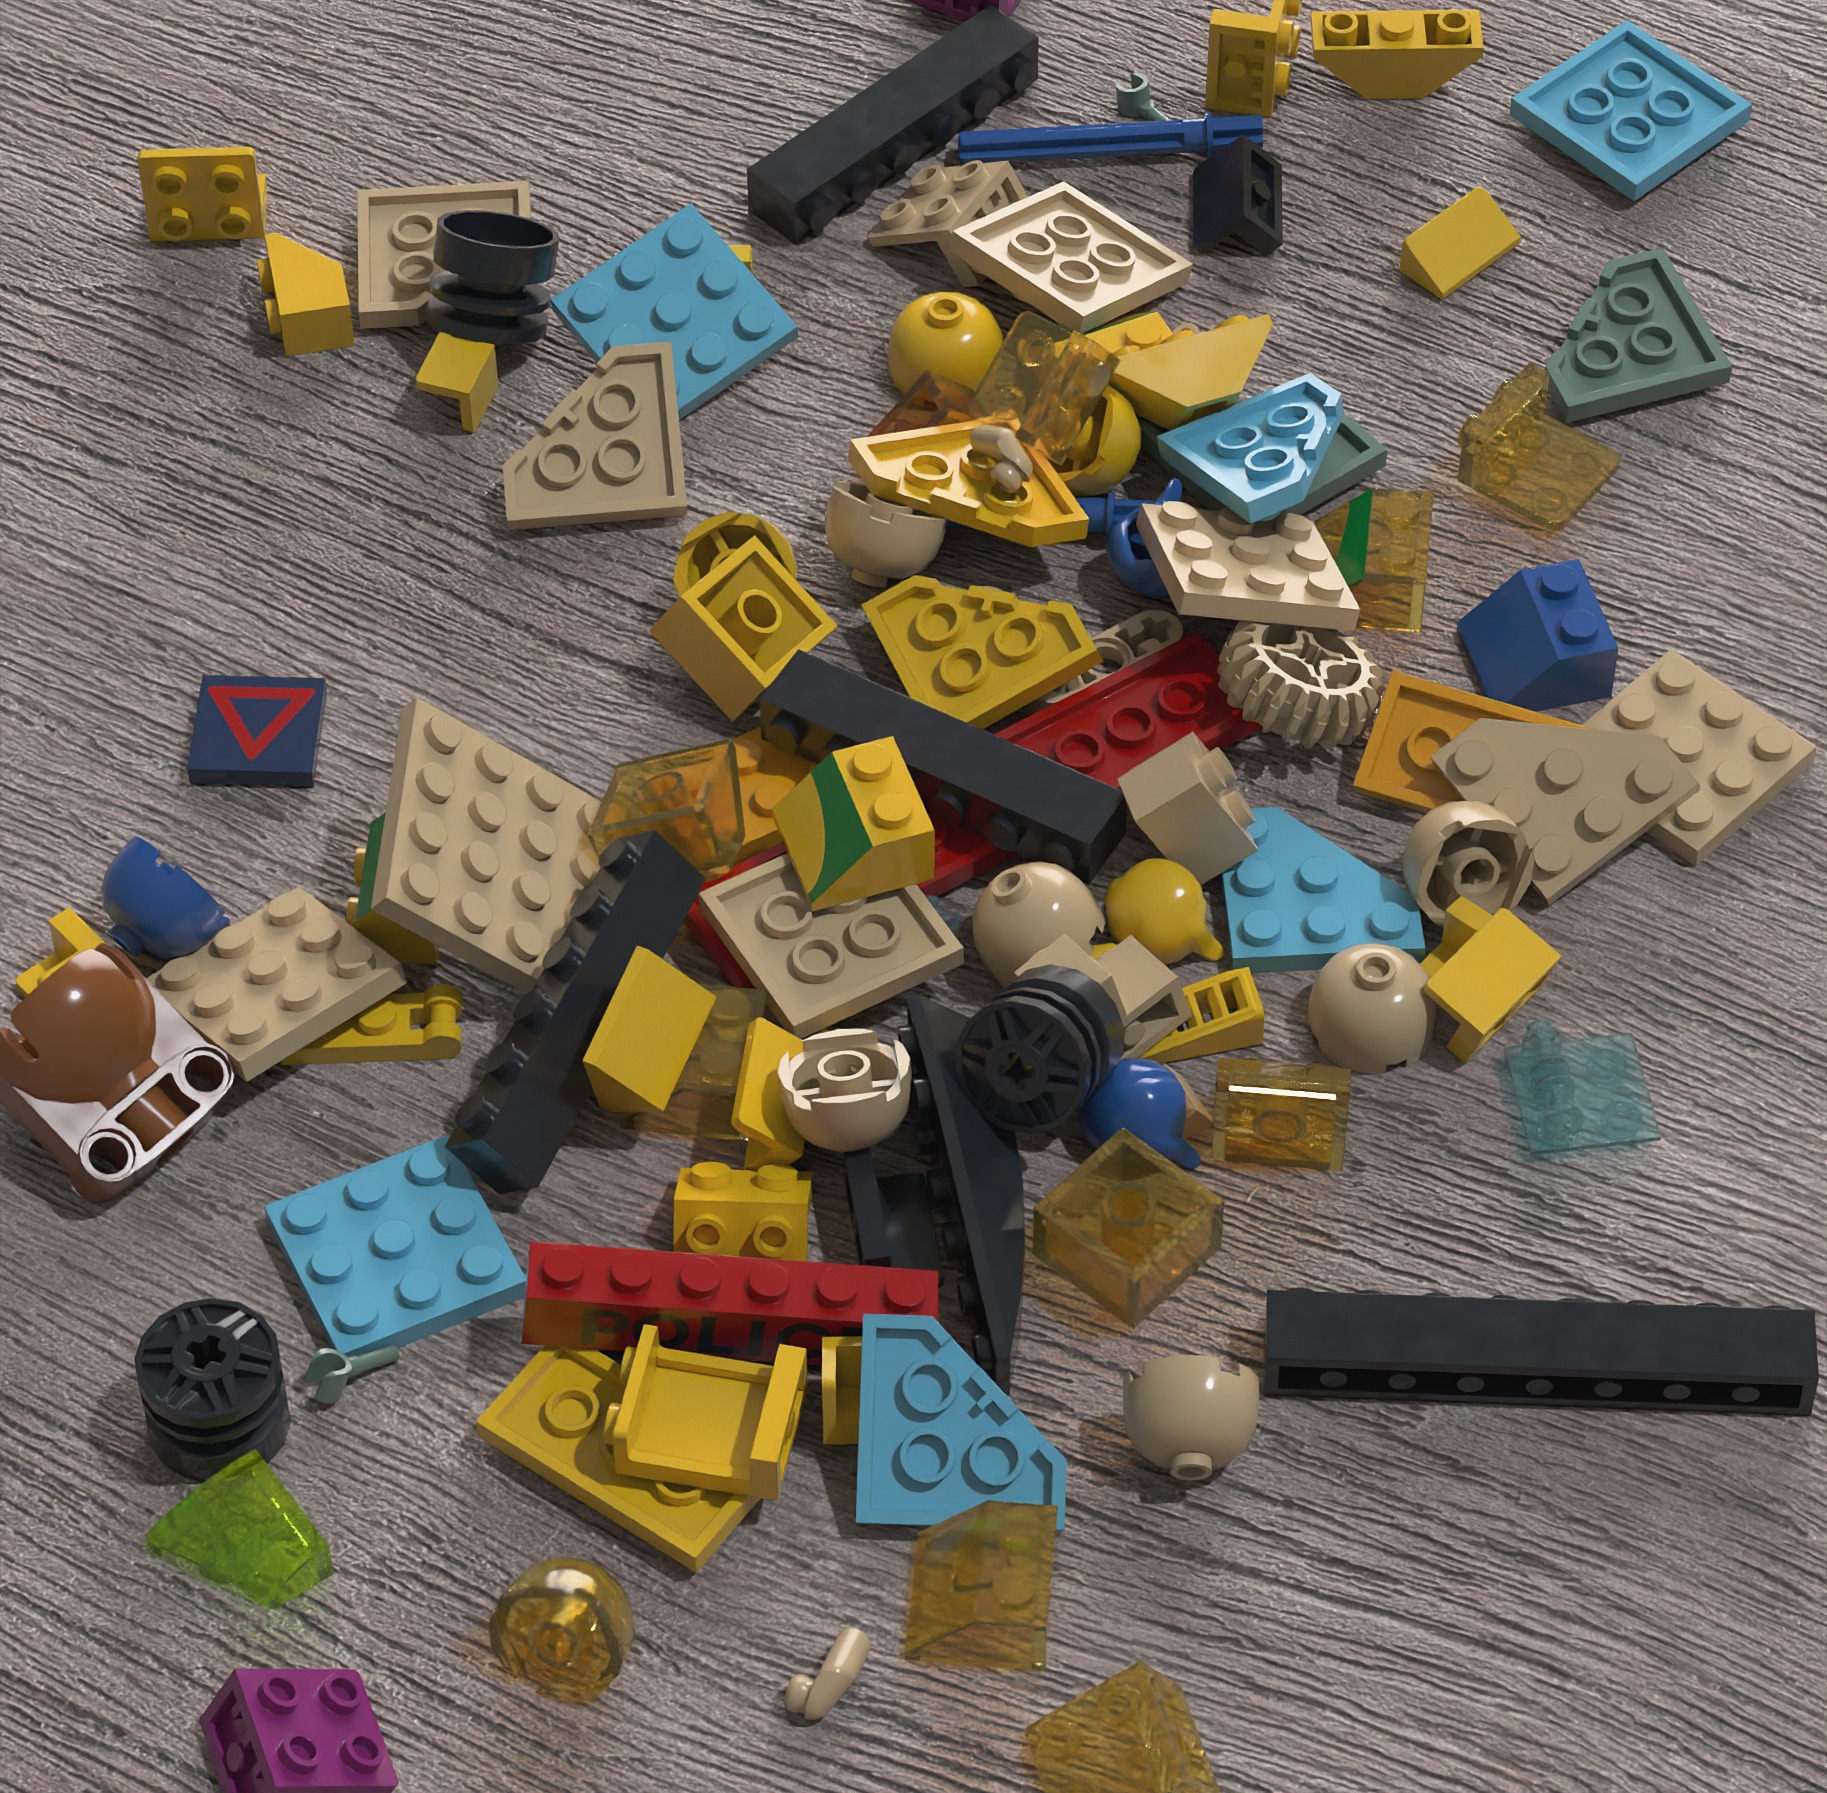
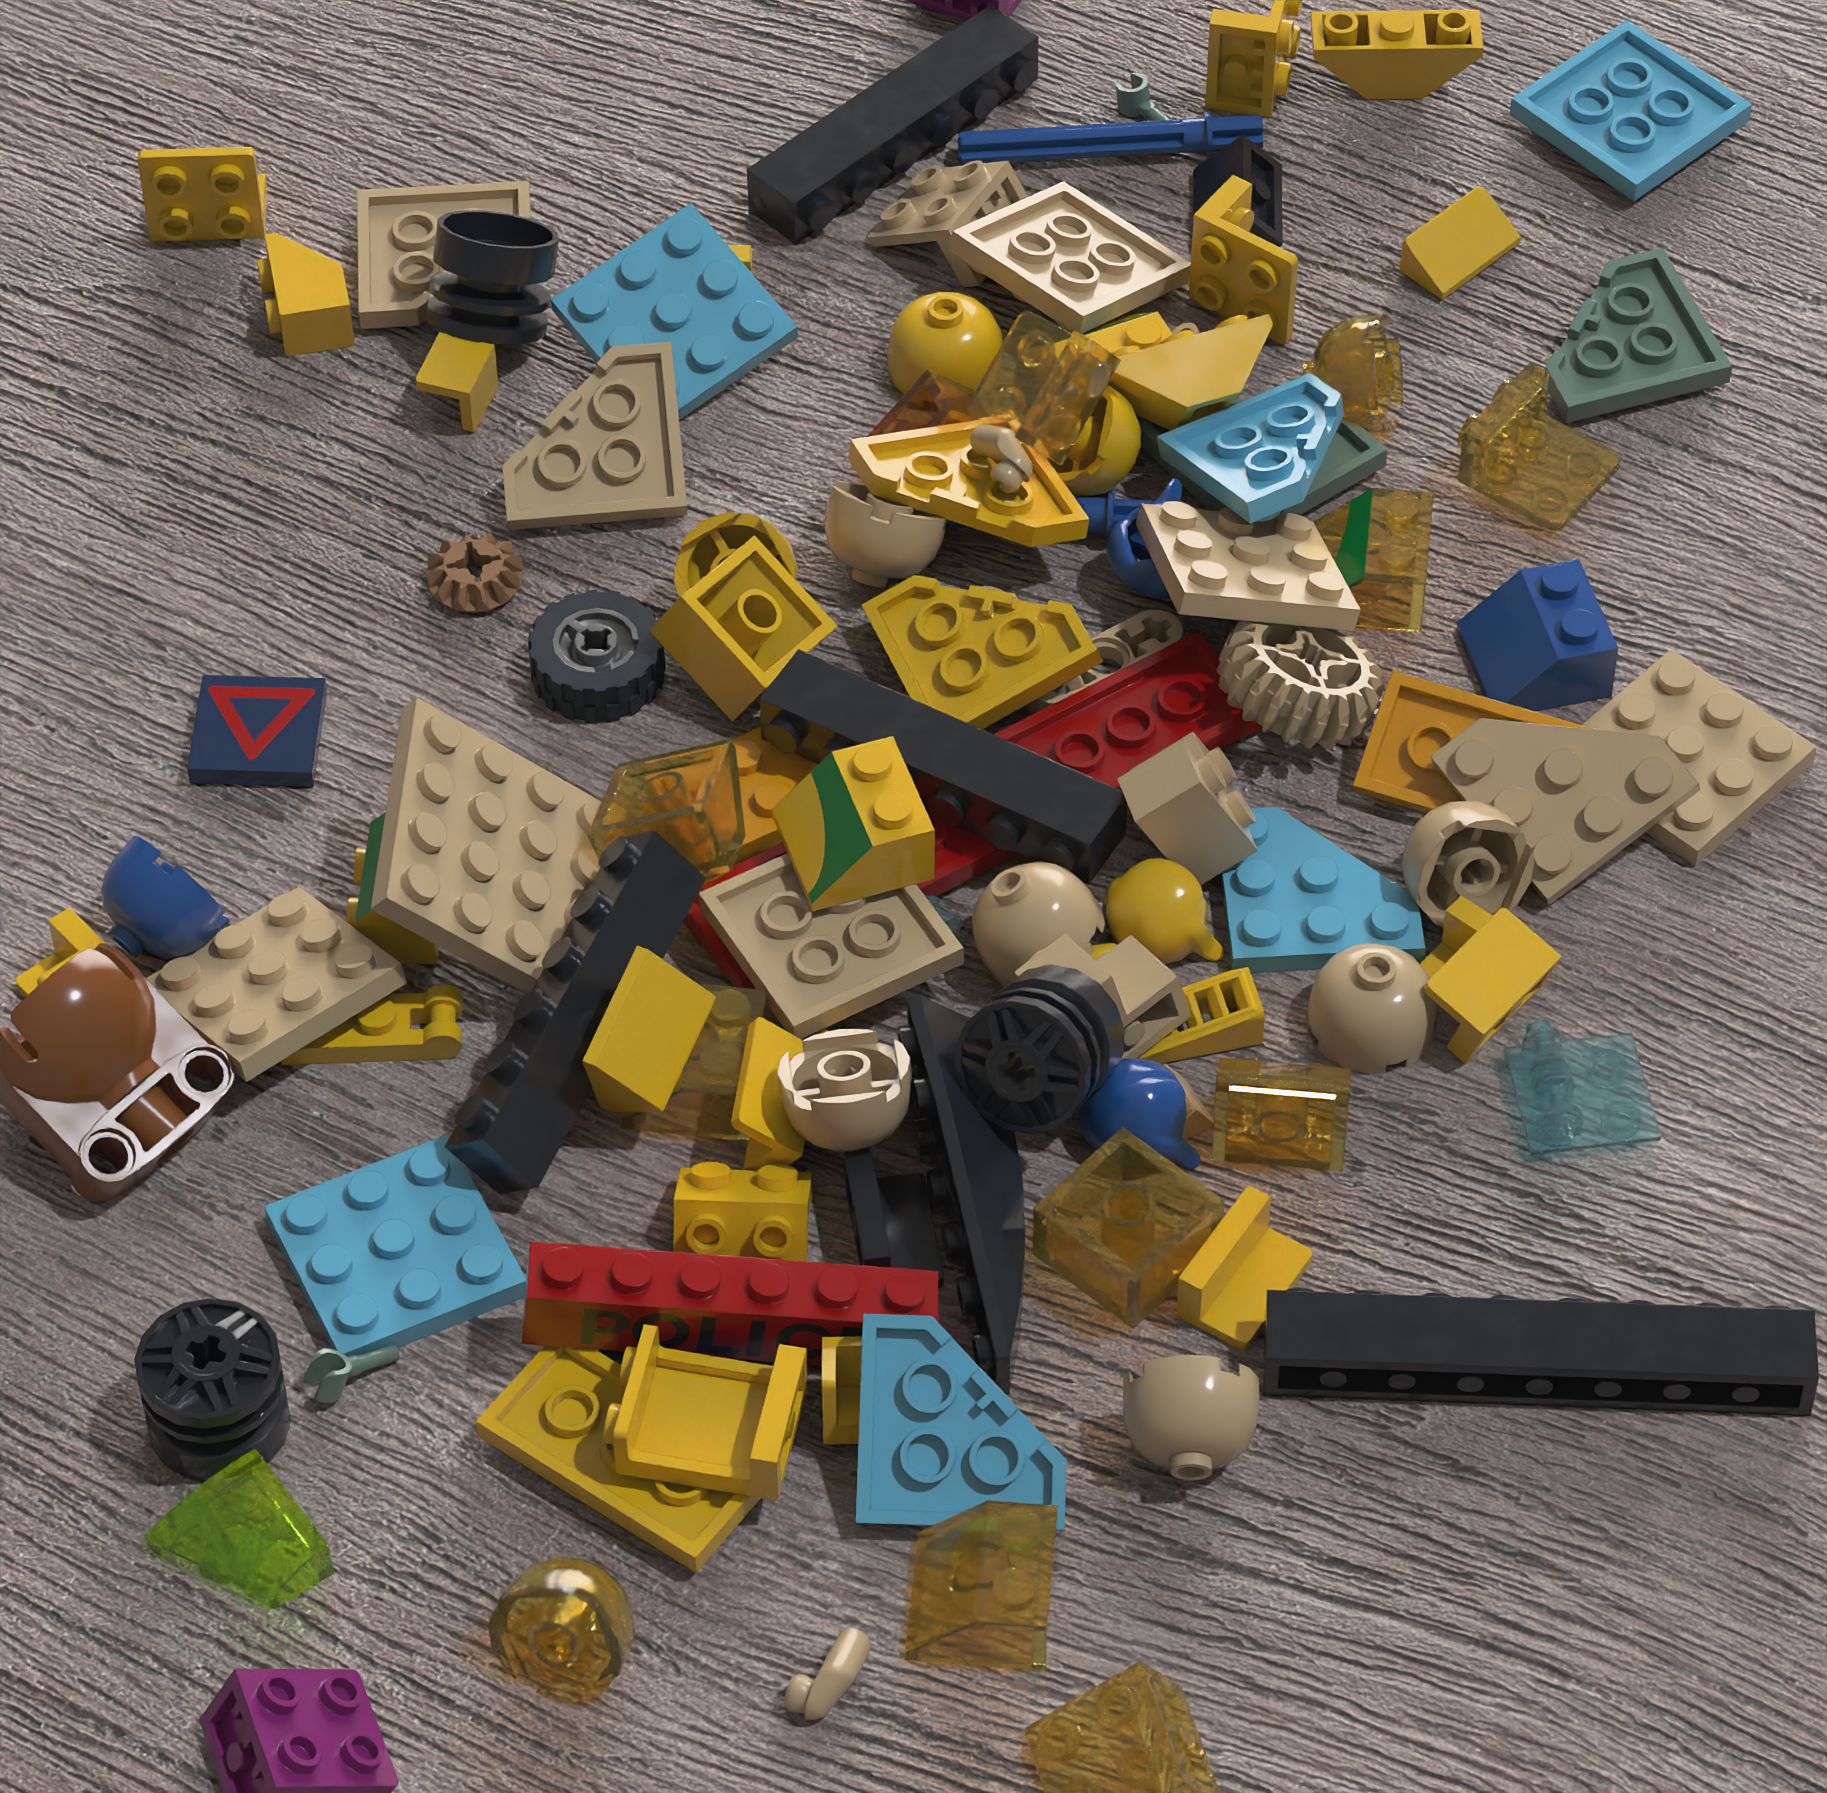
(456, 588): none -> medium nougat gear
(596, 656): none -> black wheel
(1235, 1267): none -> yellow panel
(1237, 269): none -> yellow bracket
(1363, 368): none -> clear yellow cylinder

